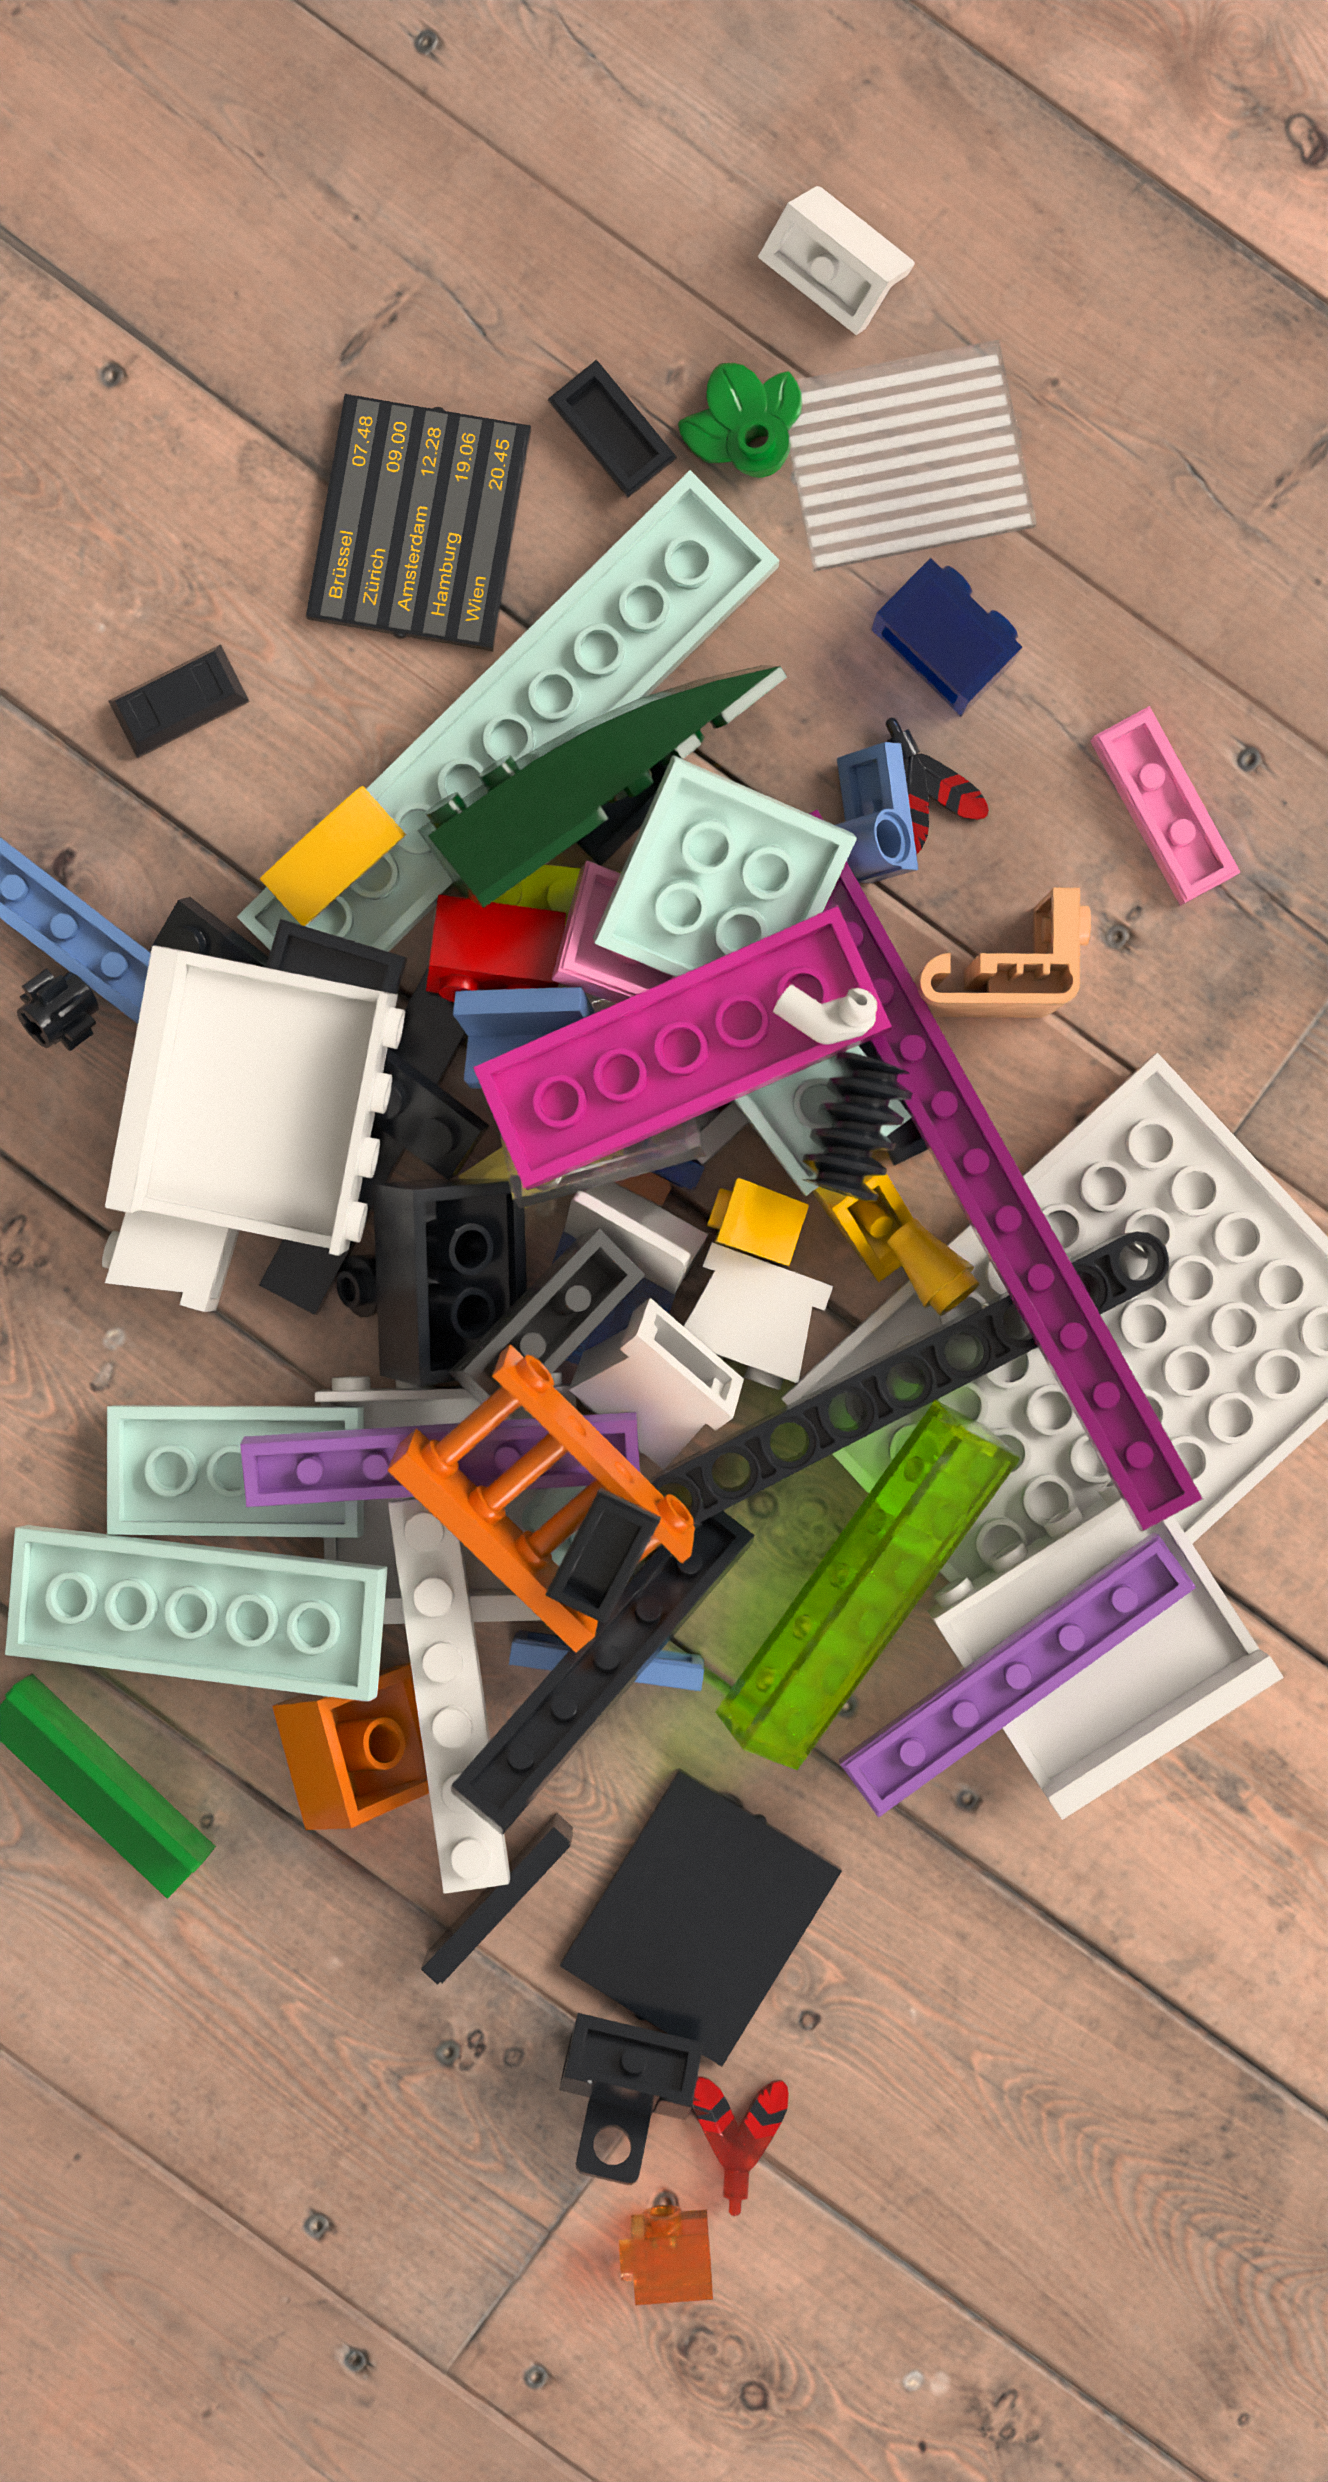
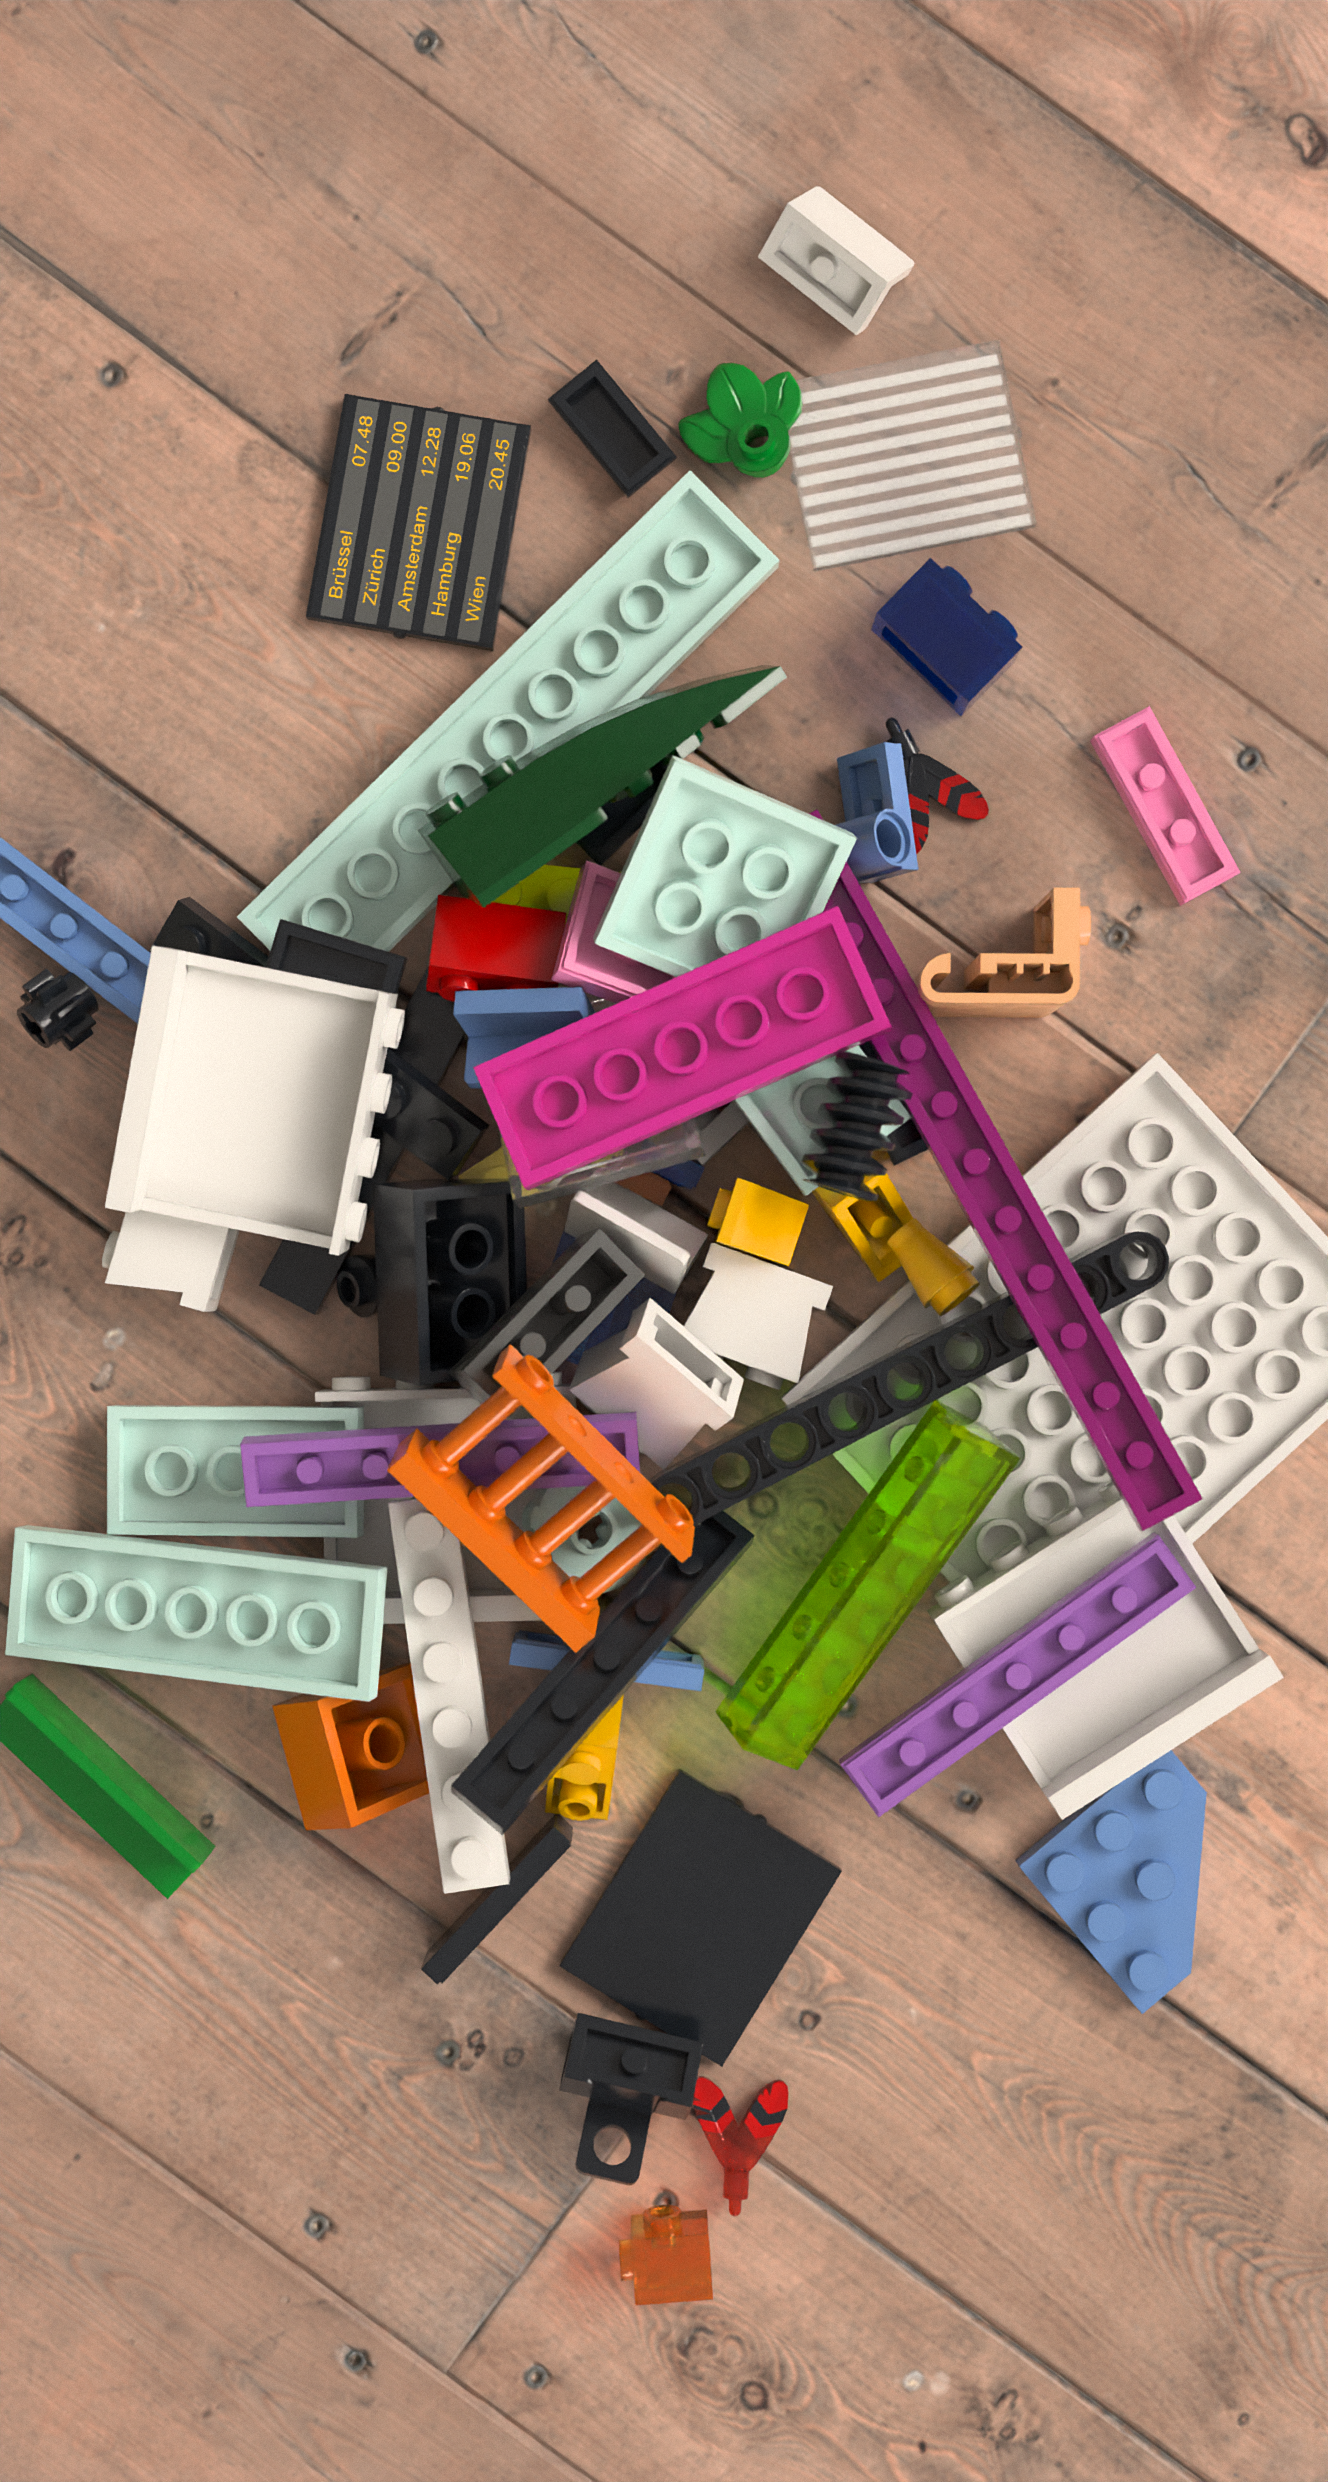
(179, 701): black tile -> none
(332, 856): yellow slope -> none
(585, 1780): none -> yellow slope
(603, 1555): black tile -> none
(828, 1021): white arm -> none
(1130, 1876): none -> medium blue plate

